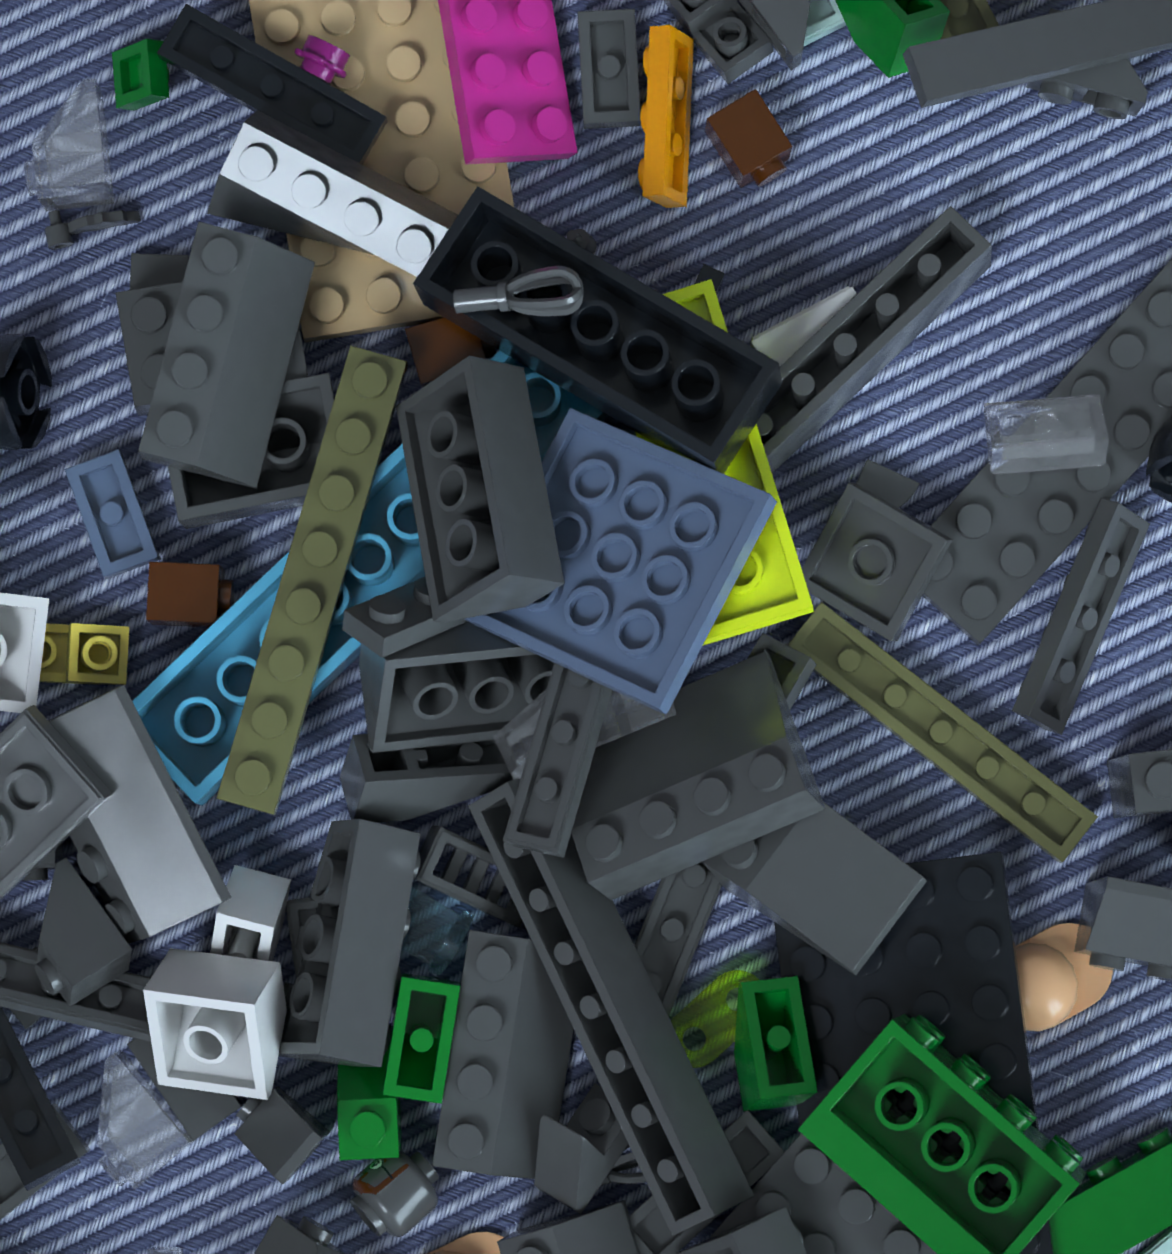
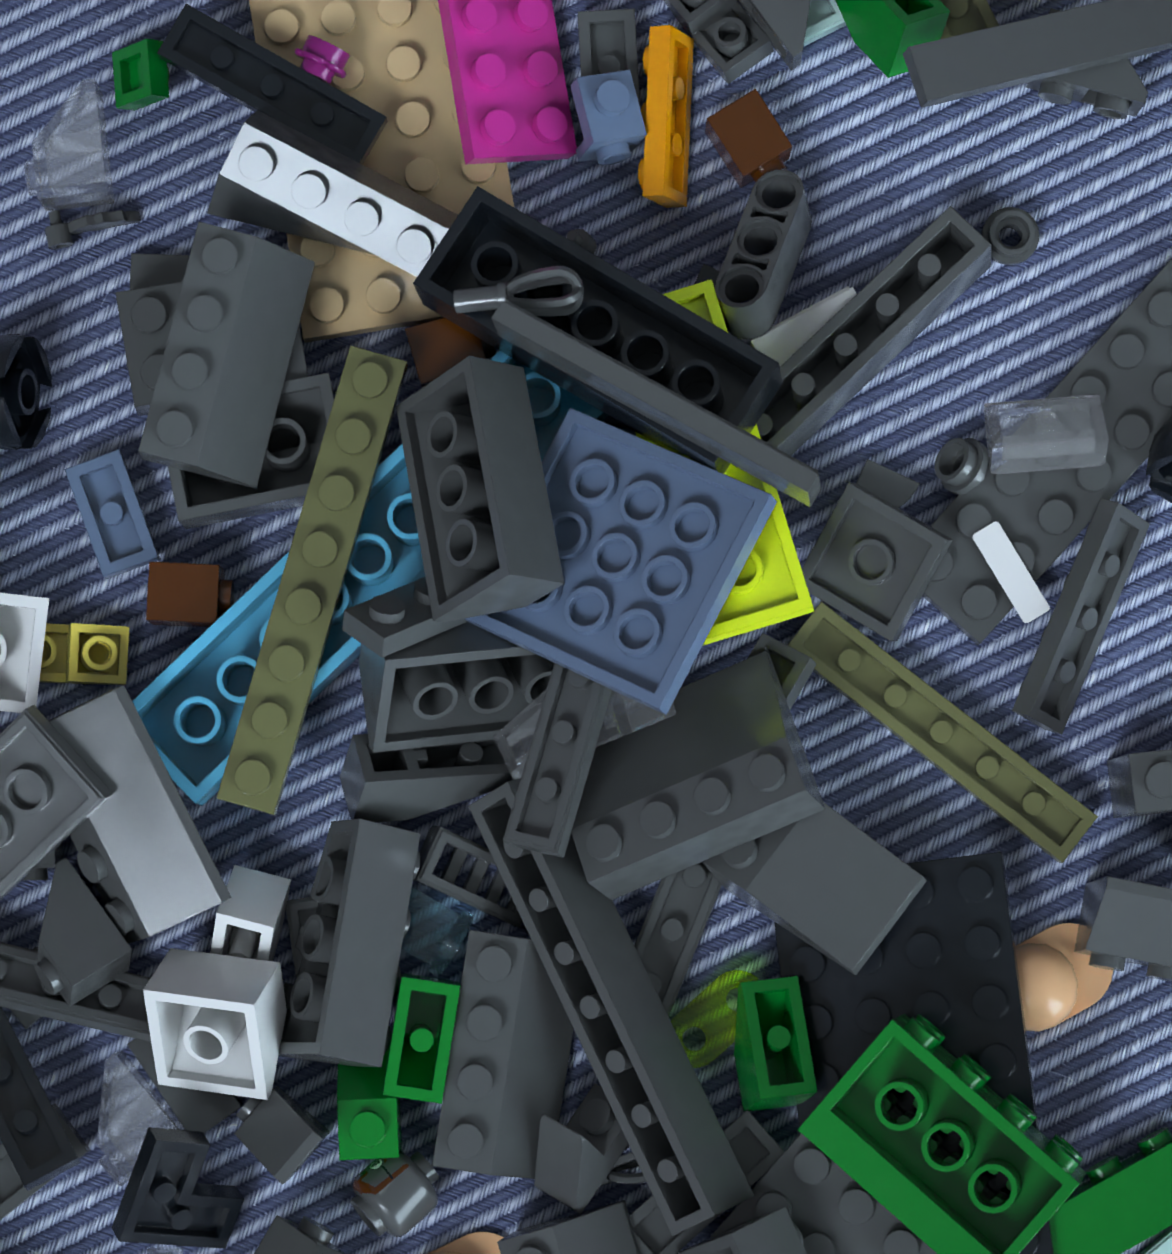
(167, 1203): none -> black plate
(608, 117): none -> sand blue bracket
(657, 403): none -> dark grey tile
(774, 224): none -> dark grey beam
(962, 465): none -> dark grey plate
(1011, 572): none -> white sticker
(1019, 221): none -> dark grey plate

